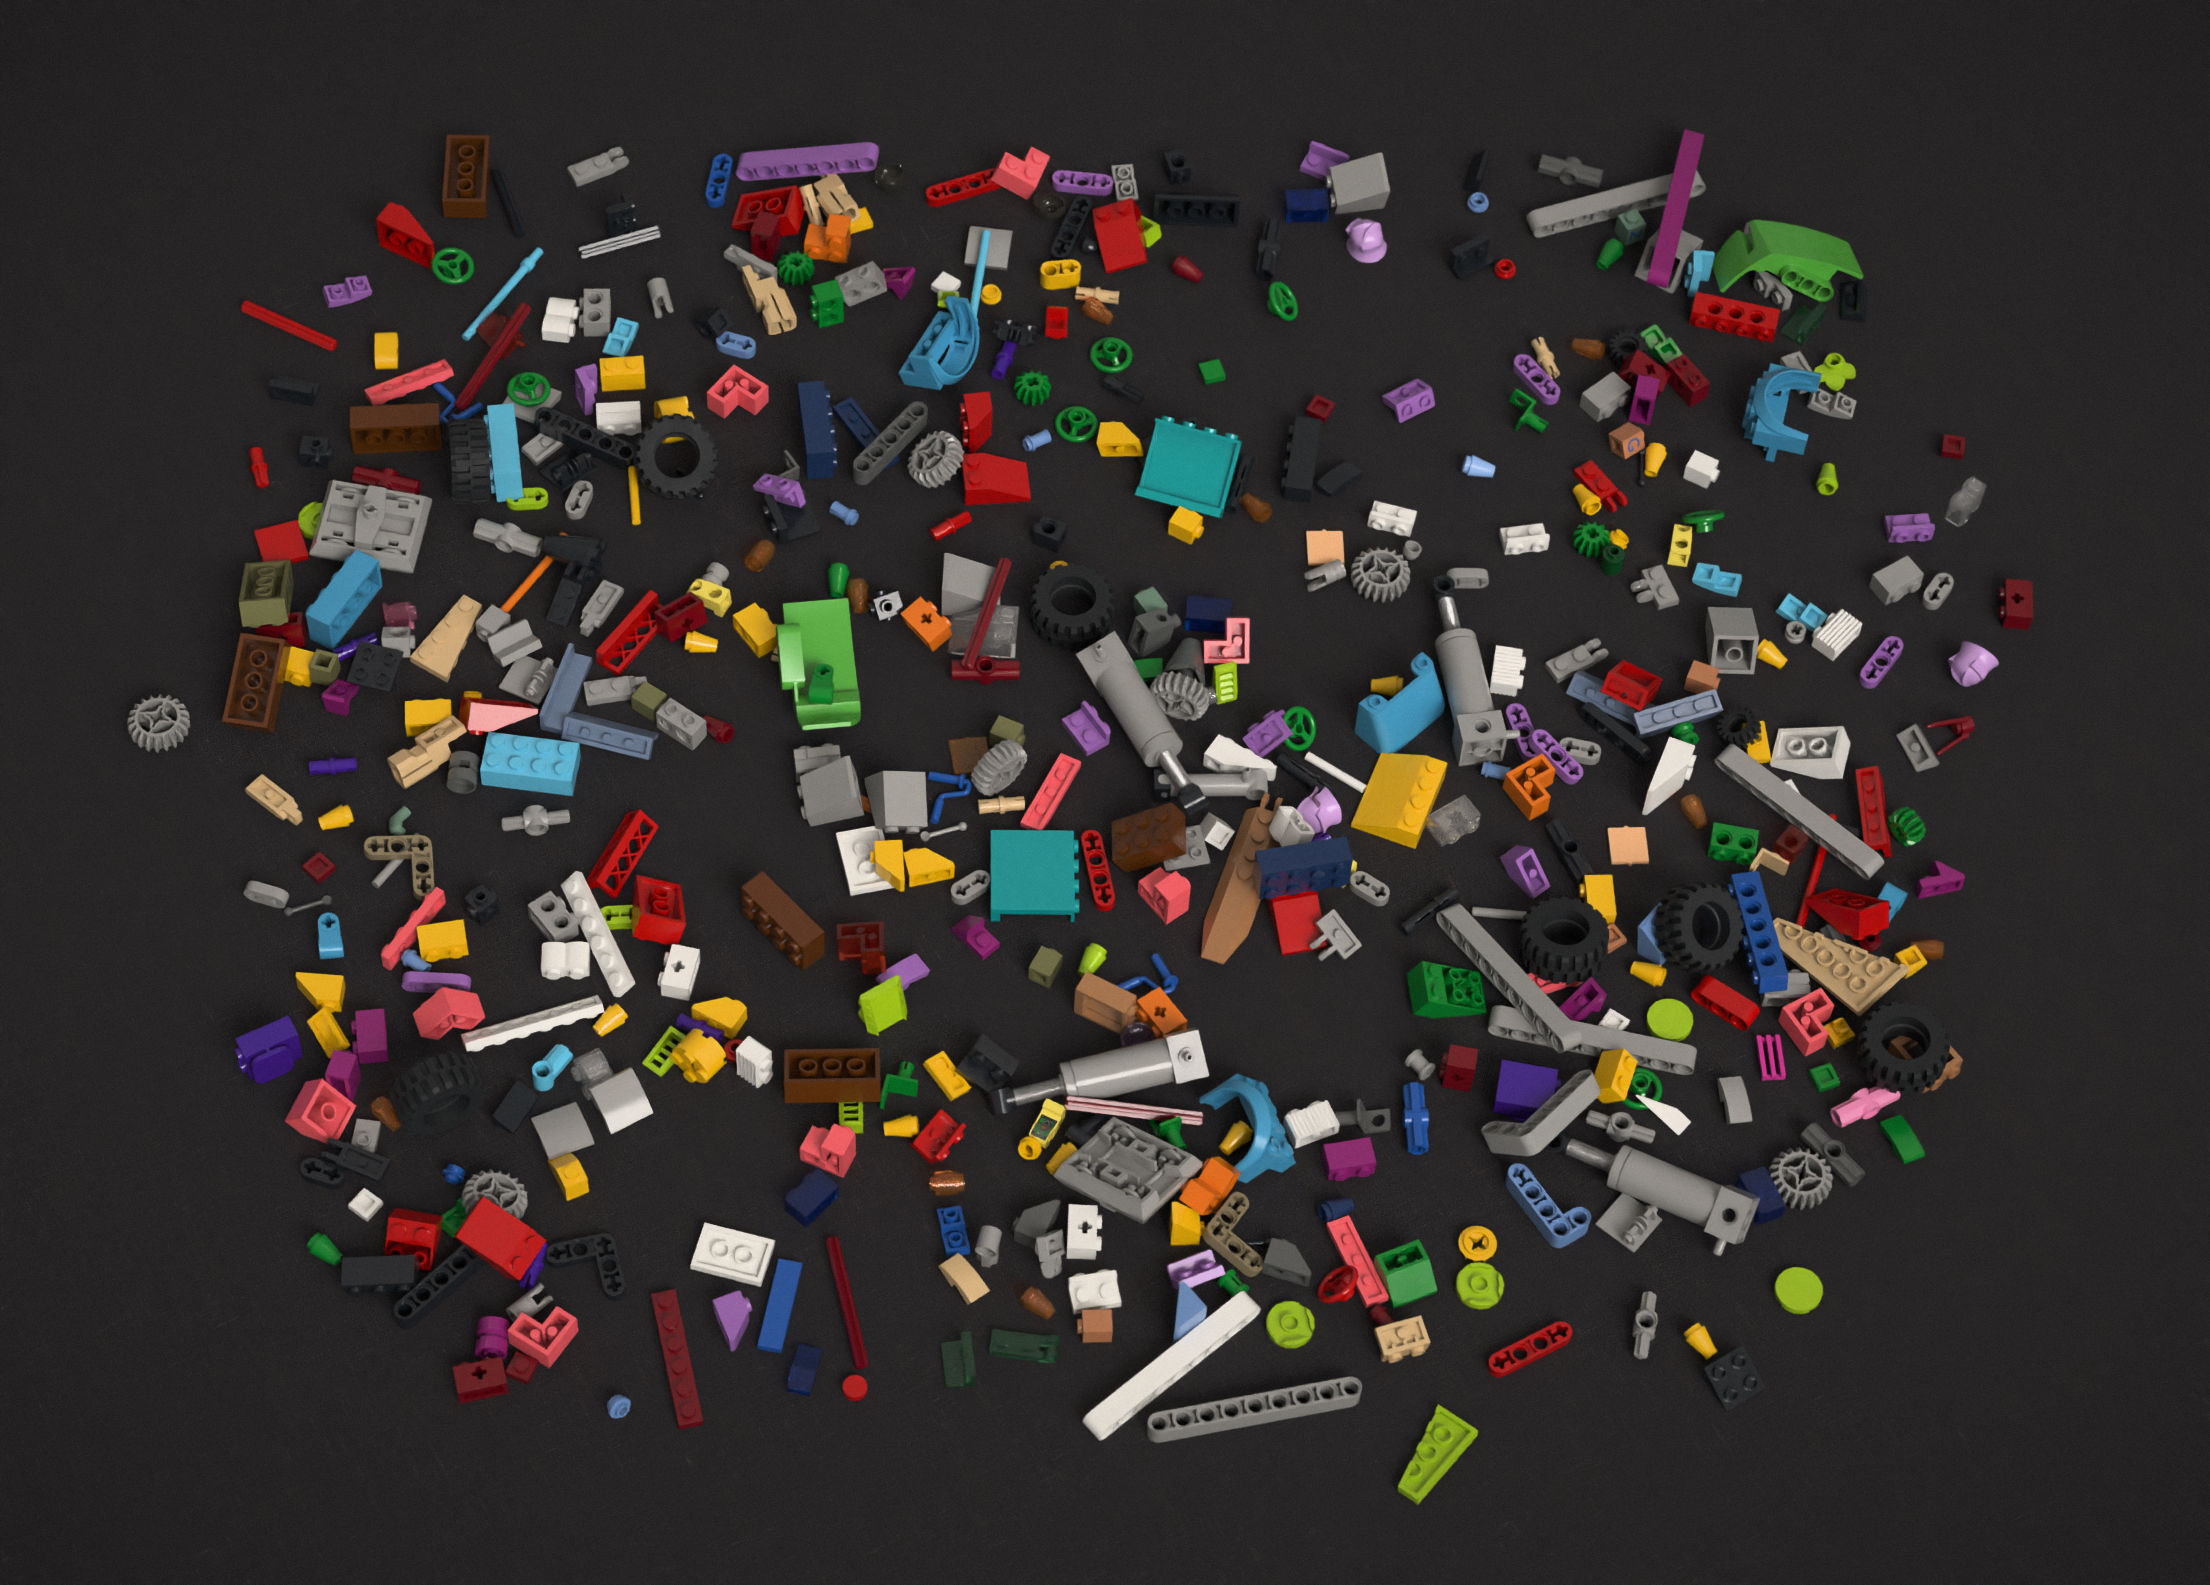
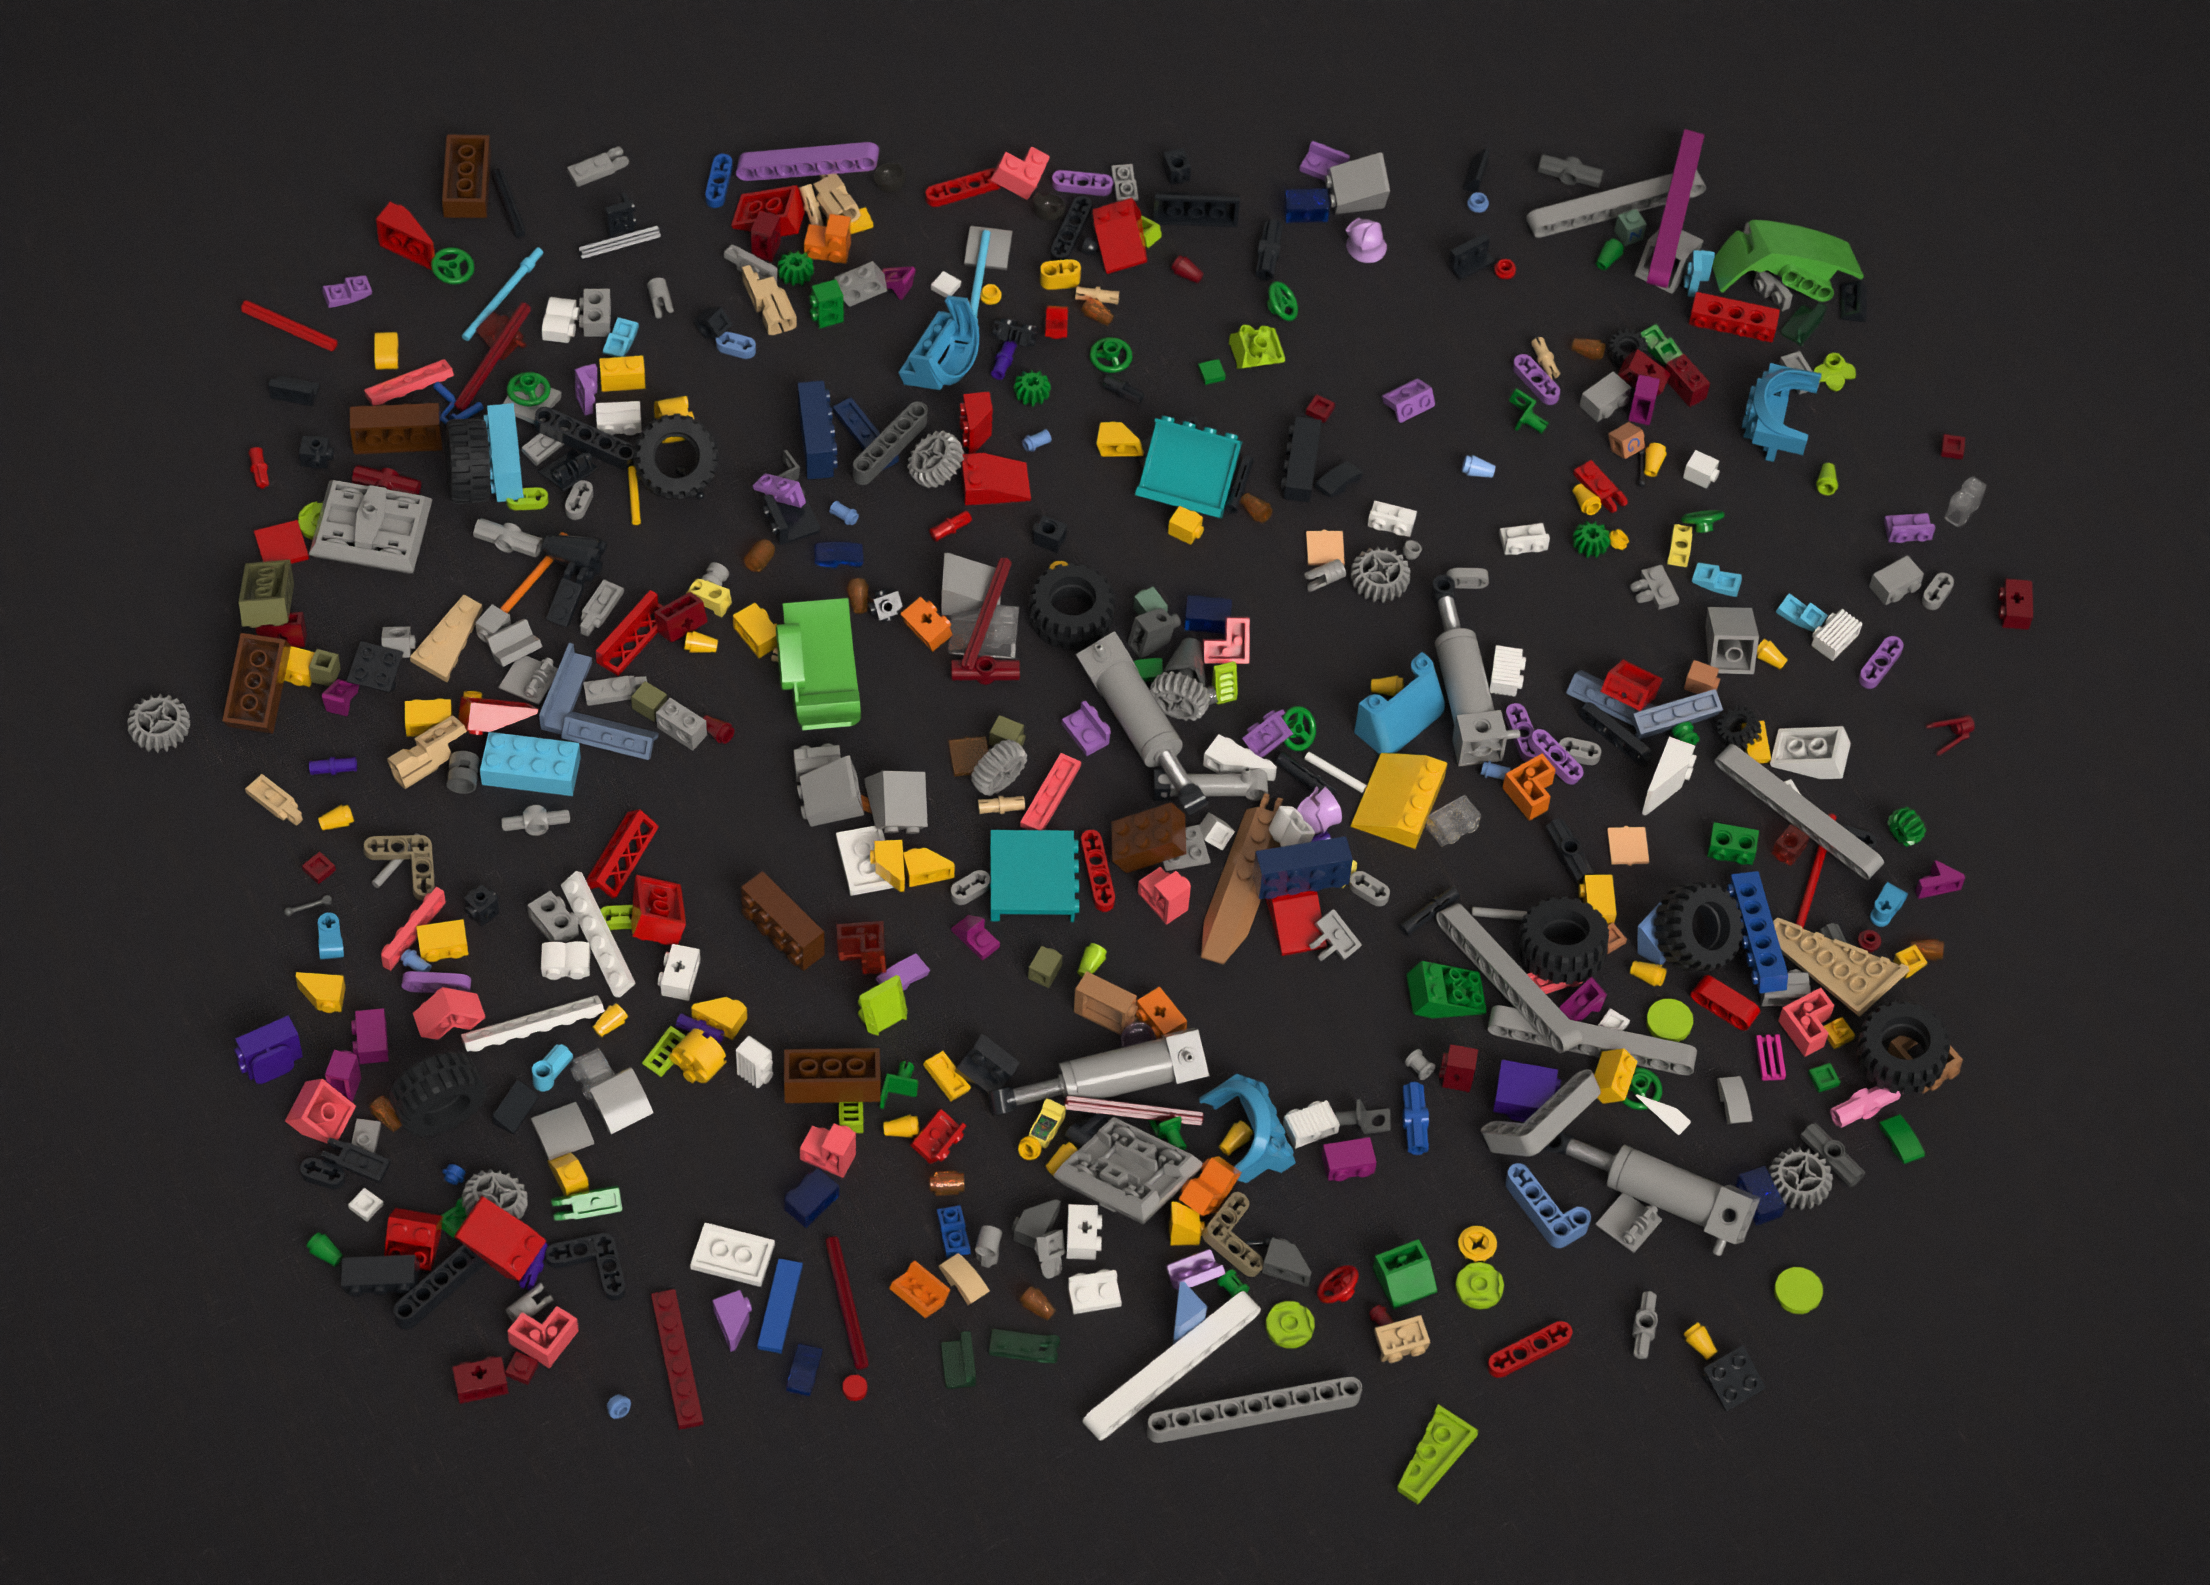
(266, 894): light grey beam -> none
(328, 1032): yellow plate -> none
(344, 599): dark azure brick -> none
(350, 649): dark purple pin -> none
(396, 821): sand green arm -> none
(399, 614): clear pink brick -> none
(493, 1337): magenta wheel -> none
(589, 1203): none -> hinge
(731, 1055): red plate -> none
(735, 389): coral brick -> none
(822, 686): green piece -> none
(835, 553): none -> clear blue slope
(837, 576): green cone -> none
(920, 1290): none -> orange bracket
(925, 835): light grey hinge -> none
(942, 295): lime slope -> none
(952, 779): blue piece -> none
(1077, 419): green piece -> none
(1095, 1325): nougat brick -> none
(1169, 983): blue piece -> none
(1256, 347): none -> lime slope
(1334, 1209): dark blue cone -> none
(1354, 1254): coral plate -> none
(1525, 870): medium lavender slope -> none
(1575, 660): light grey hinge -> none
(1612, 559): dark green brick -> none
(1623, 1119): light grey axle -> none
(1693, 809): clear orange cone -> none
(1770, 860): tan bracket -> none
(1792, 638): light grey bush -> none
(1835, 406): light grey slope -> none
(1851, 912): red slope -> none
(1873, 809): red fence -> none
(1917, 748): light grey slope -> none
(1971, 664): lavender helmet -> none

